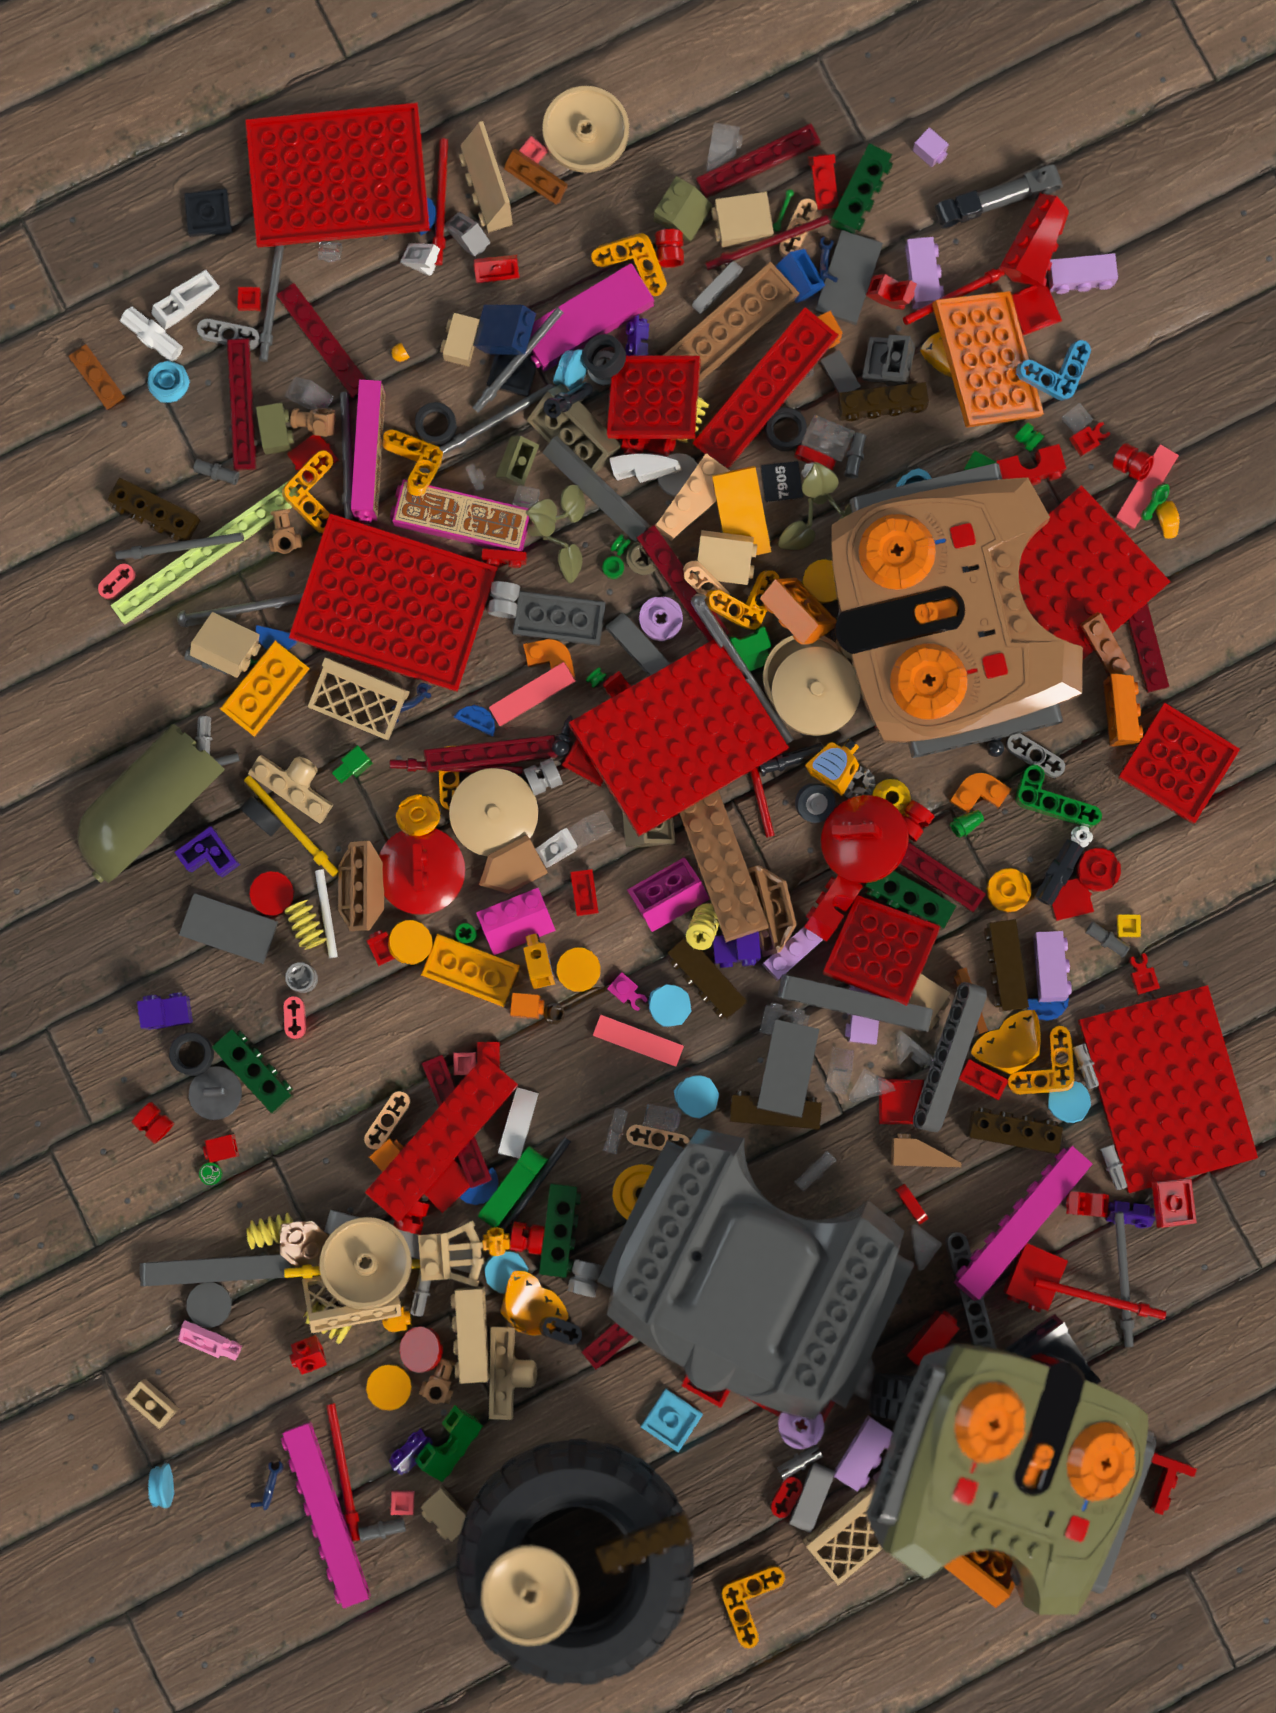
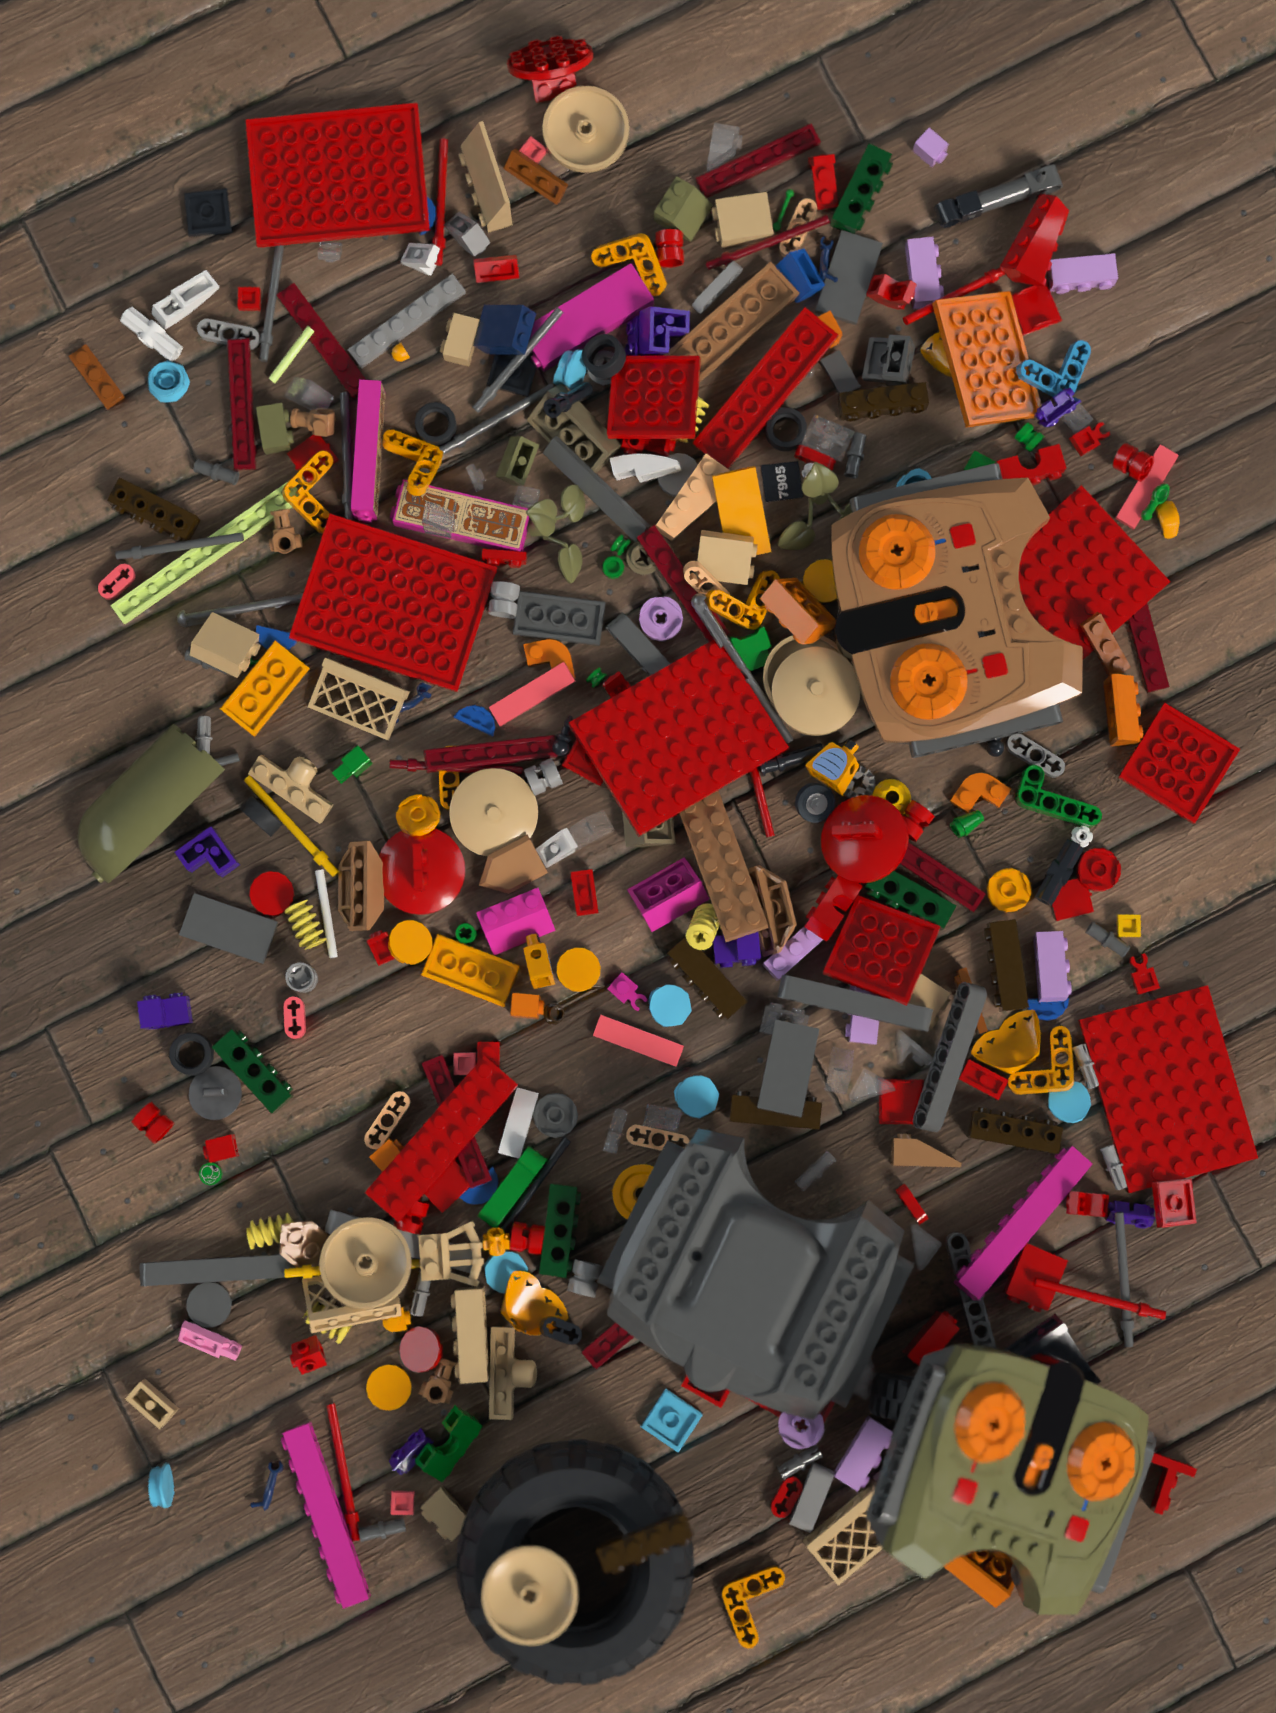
(291, 354): none -> yellowish green bar
(406, 321): none -> light grey plate
(438, 520): none -> clear slope
(552, 66): none -> red bracket
(555, 1115): none -> dark grey tile
(657, 326): none -> dark purple brick
(1049, 415): none -> dark purple hinge

